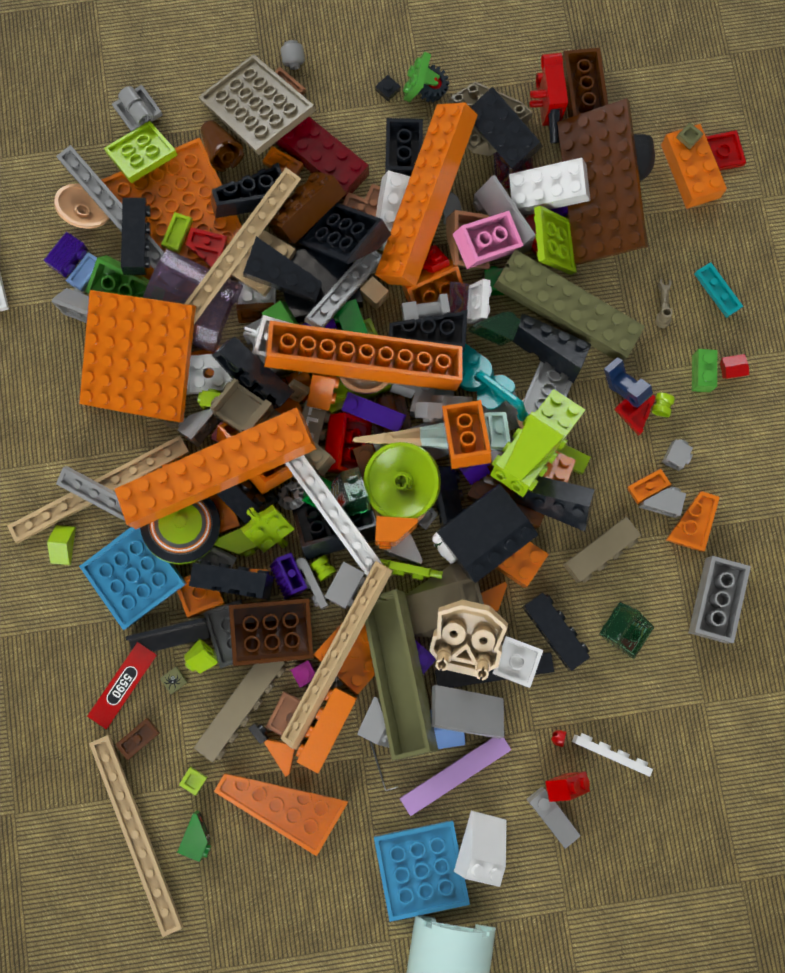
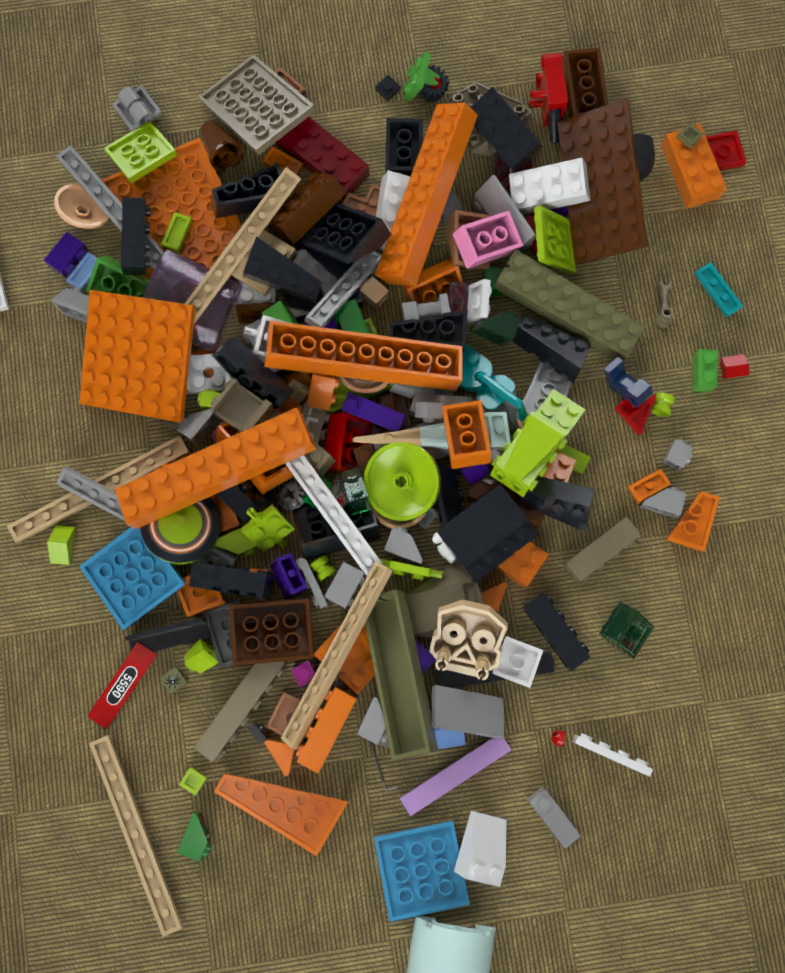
(137, 738): reddish brown plate -> none
(206, 244): red wing -> none
(292, 54): light grey head -> none
(393, 530): orange slope -> none
(435, 260): red wing -> none
(567, 786): red brick -> none
(719, 599): light grey brick -> none

